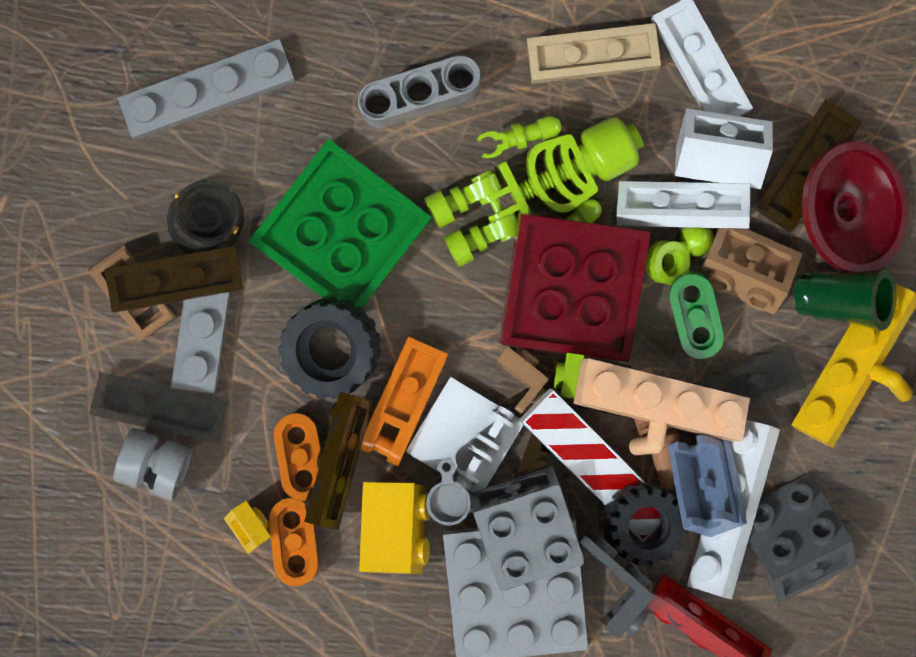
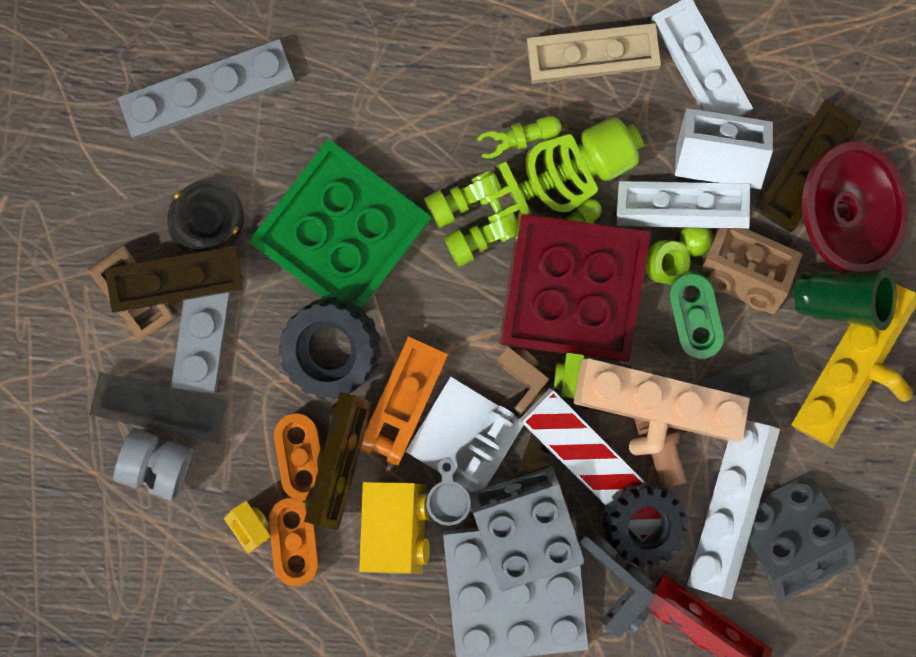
(434, 76): light grey beam -> none
(707, 486): sand blue hinge -> none

